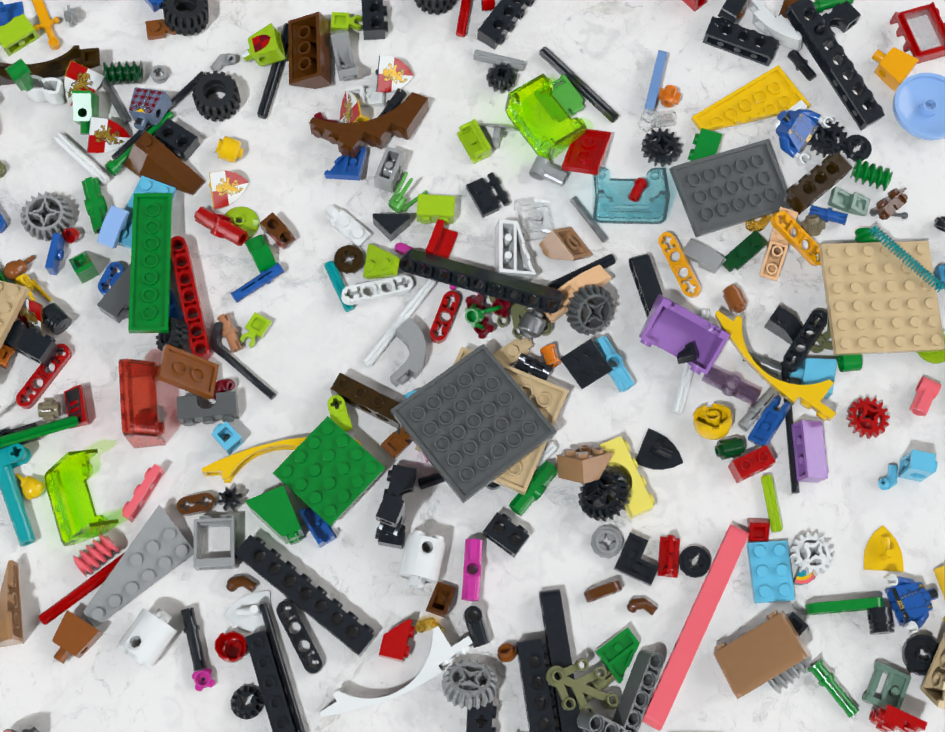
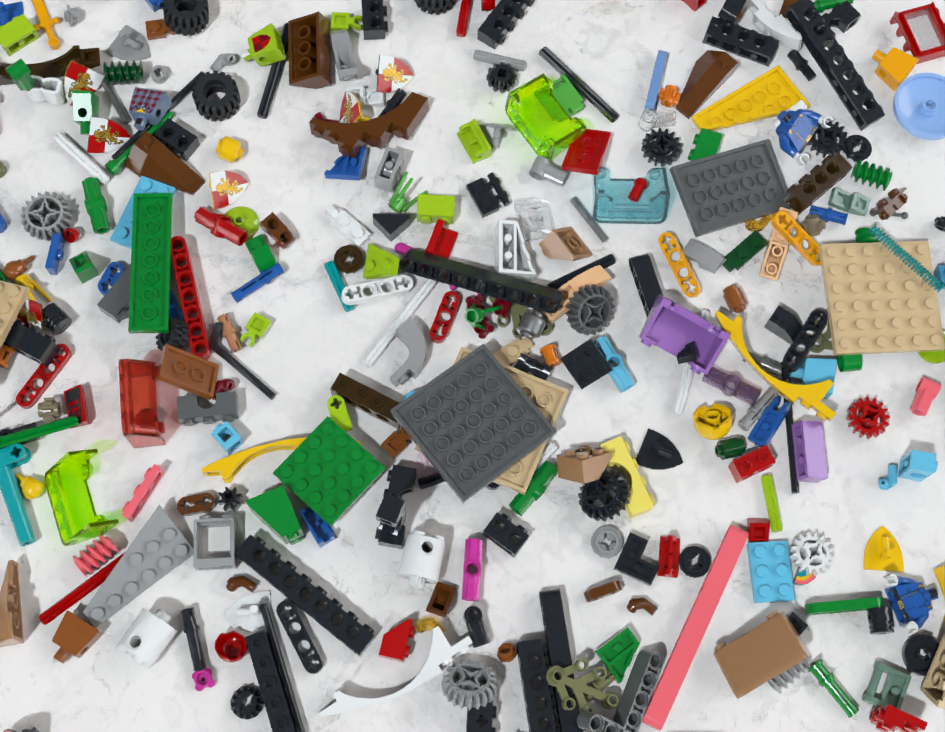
(113, 224): light blue slope -> none
(129, 45): none -> light grey shield
(705, 79): none -> reddish brown wedge

